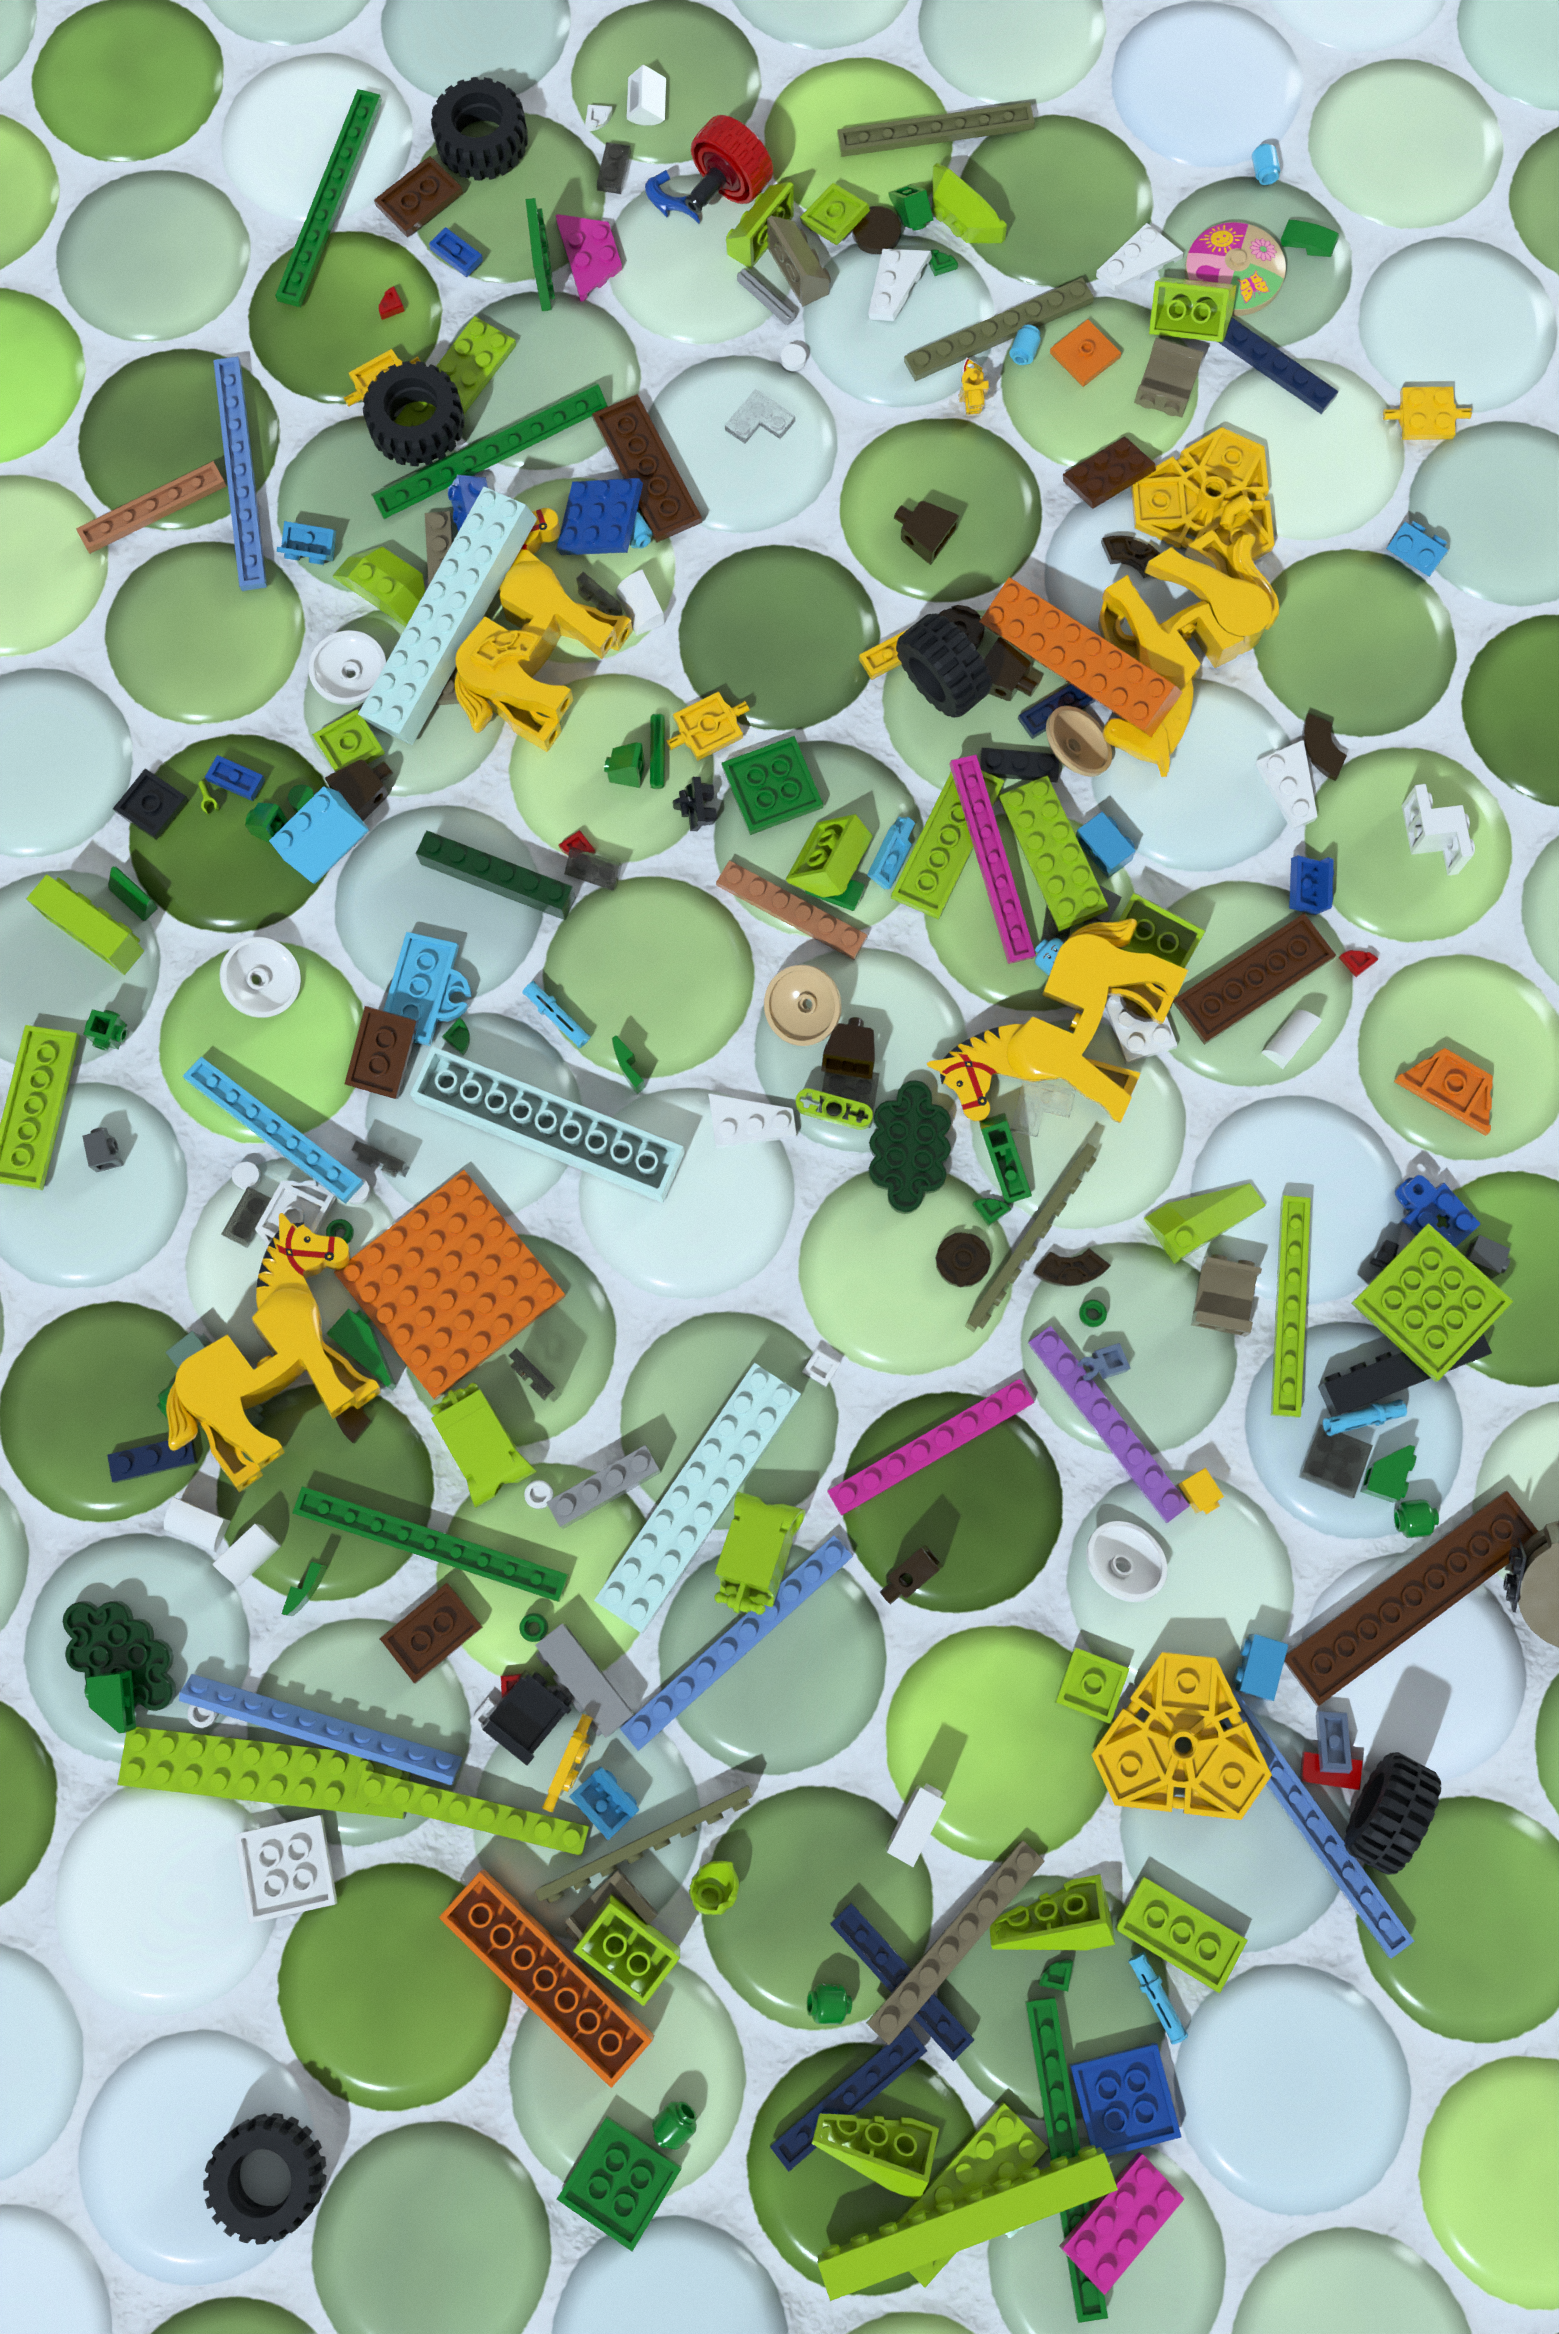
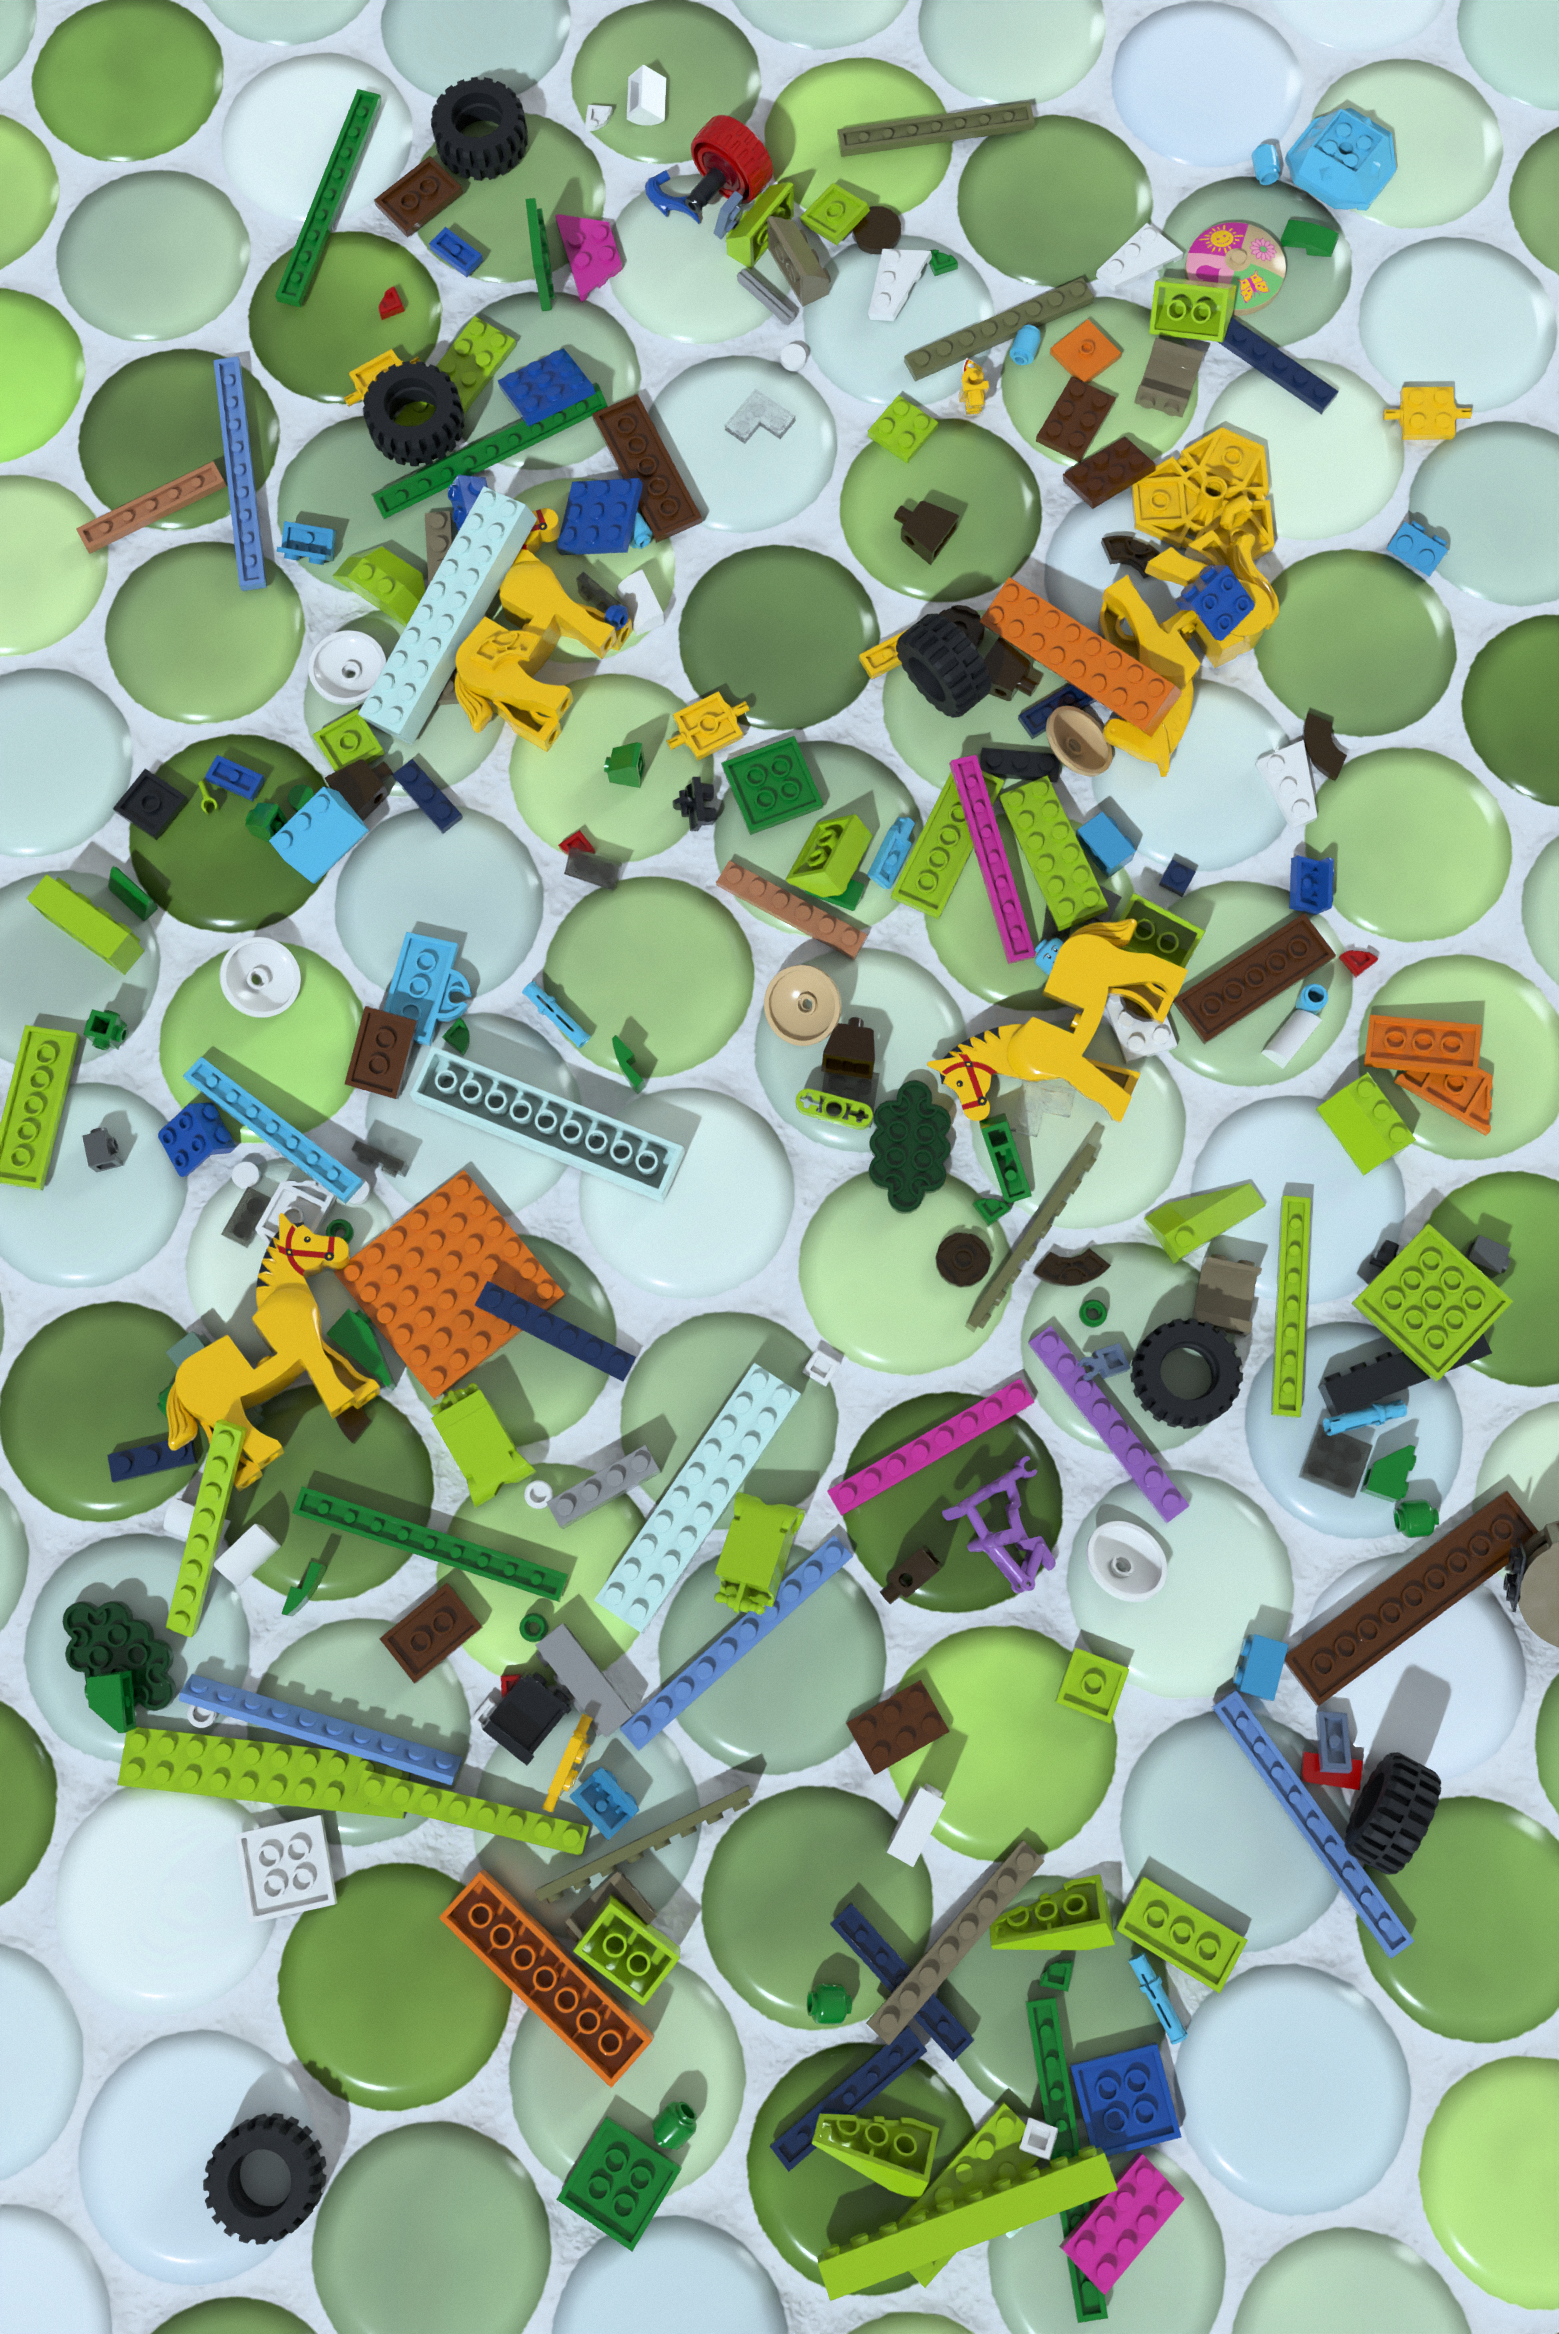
(194, 1137): none -> blue bracket
(206, 1527): none -> lime plate
(427, 796): none -> dark blue plate
(495, 875): dark green brick -> none
(540, 1383): clear smoke plate -> none
(546, 387): none -> blue plate
(555, 1331): none -> dark blue plate
(613, 168): clear smoke plate -> none
(616, 616): none -> blue plate
(657, 751): green axle -> none
(714, 1887): lime hair -> none
(728, 214): none -> sand blue plate
(749, 1122): white wing -> none
(897, 1727): none -> reddish brown plate
(902, 429): none -> lime plate
(912, 206): green slope -> none
(964, 209): lime wedge -> none
(993, 1543): none -> medium lavender piece
(1039, 2139): none -> white plate
(1075, 419): none -> reddish brown plate
(1177, 878): none -> dark blue plate
(1188, 1700): yellow plate -> none
(1201, 1491): yellow brick -> none
(1212, 1347): none -> black tyre
(1217, 600): none -> blue bracket
(1312, 999): none -> medium azure brick
(1343, 160): none -> medium azure piece
(1365, 1124): none -> lime slope
(1423, 1045): none -> orange plate
(1428, 1202): blue plate -> none
(1437, 829): white bracket -> none

